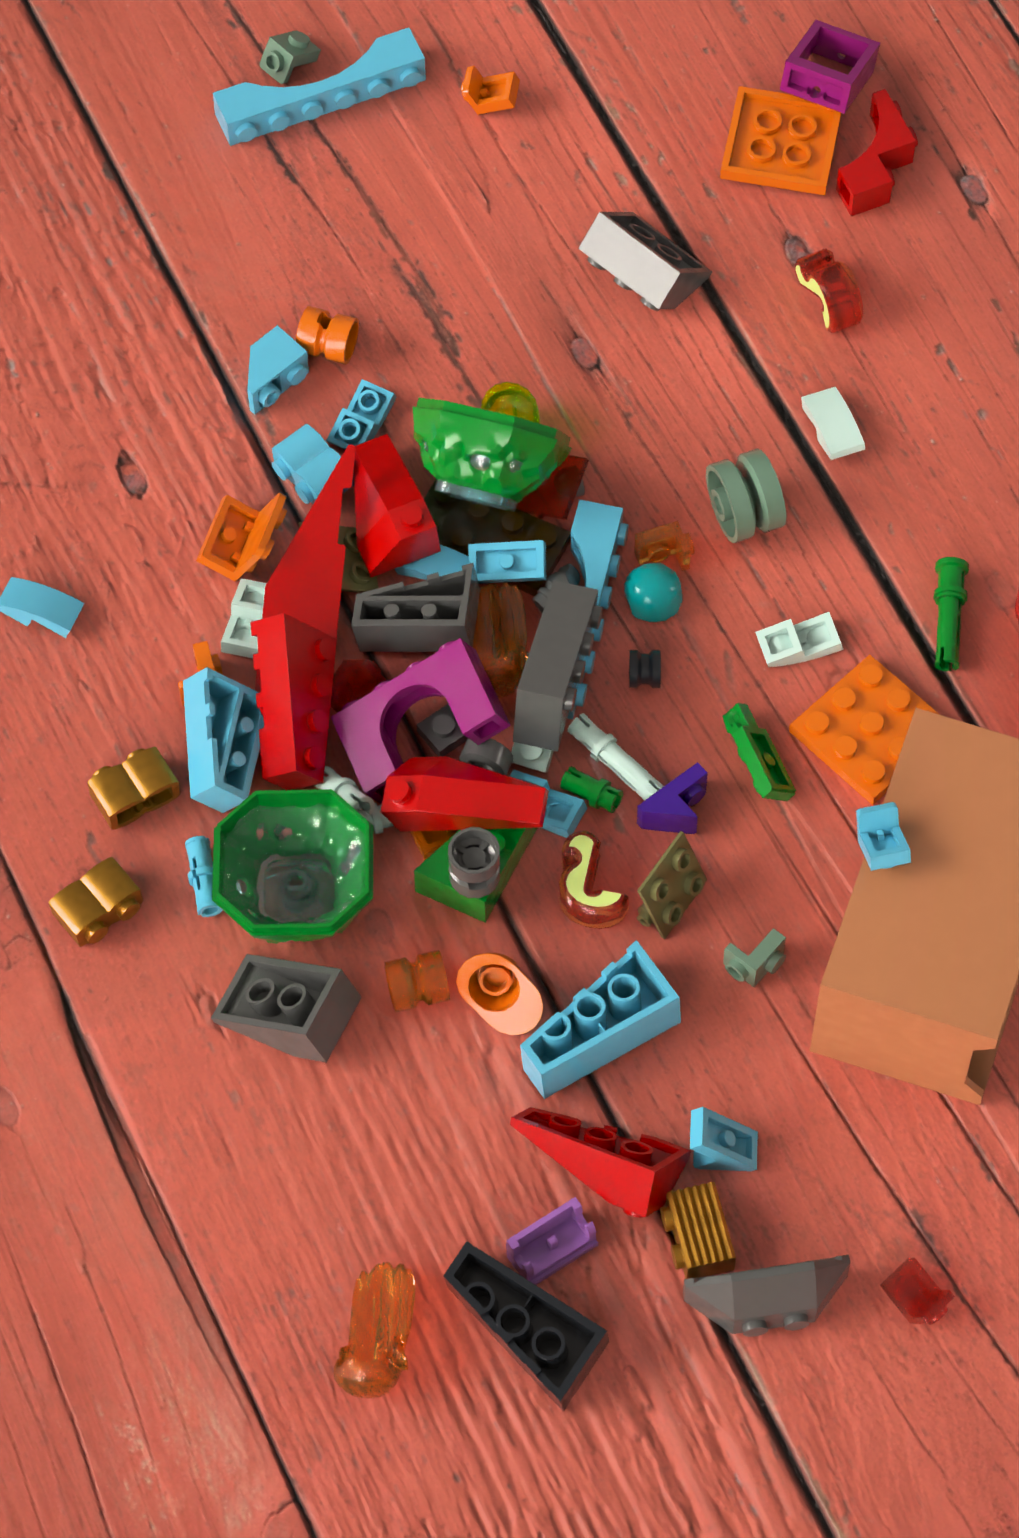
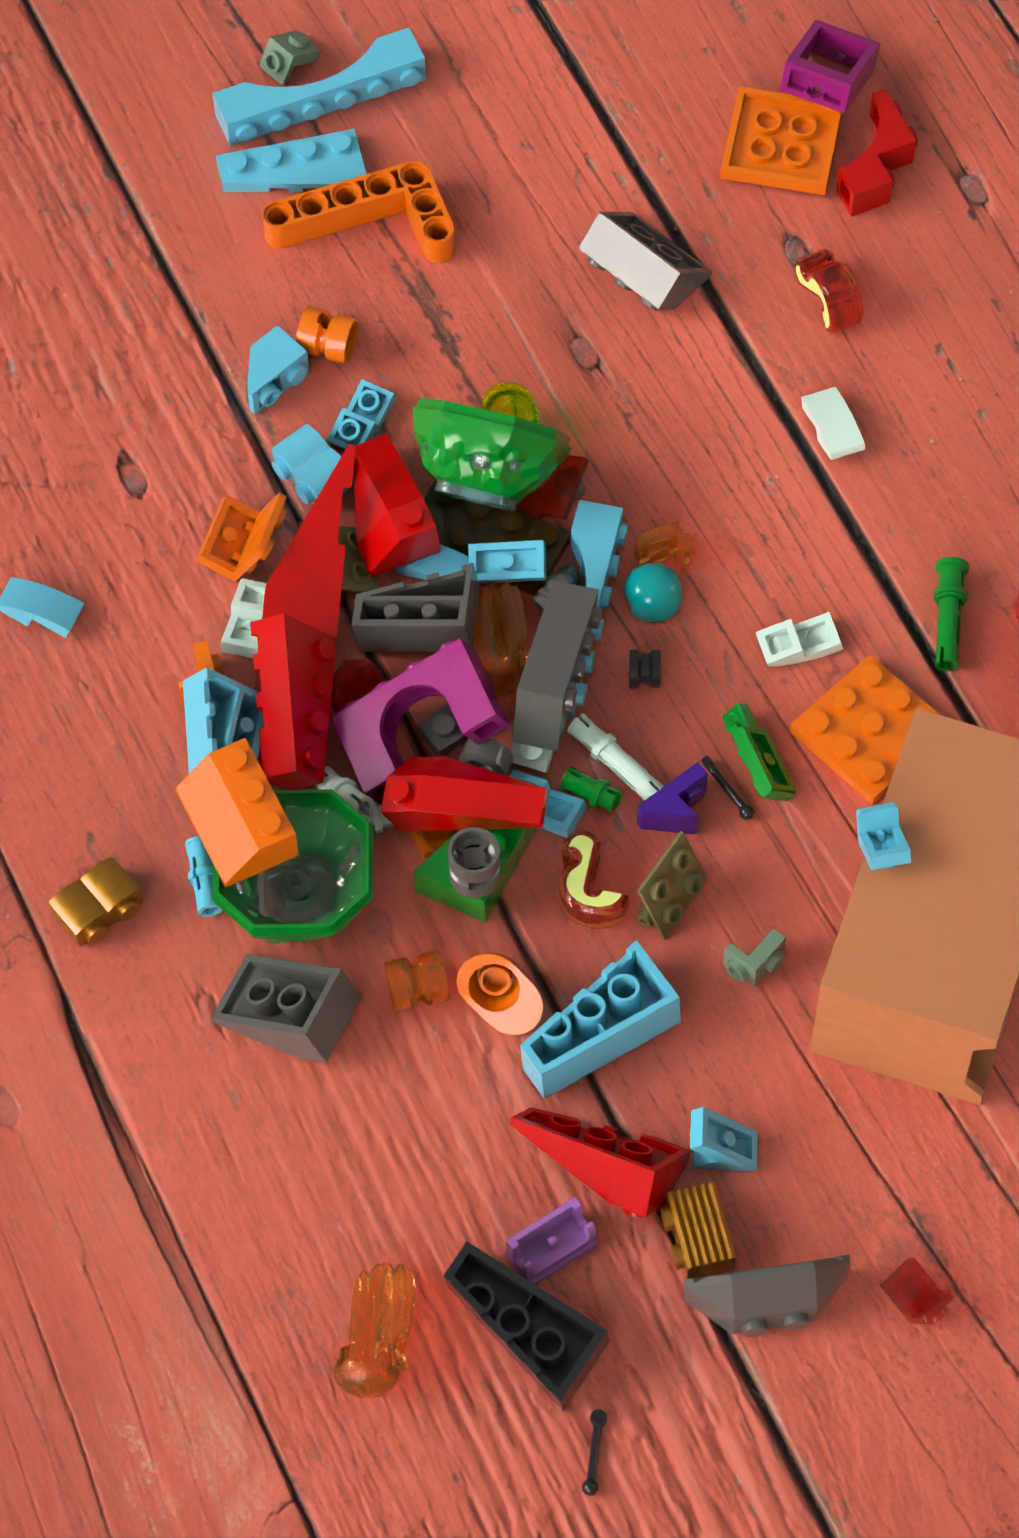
(133, 787): pearl gold brick -> none
(237, 814): none -> orange slope
(293, 164): none -> medium azure wing
(364, 200): none -> orange beam
(490, 92): orange bracket -> none
(598, 1420): none -> black hinge
(745, 811): none -> black hinge
(746, 495): sand green wheel -> none

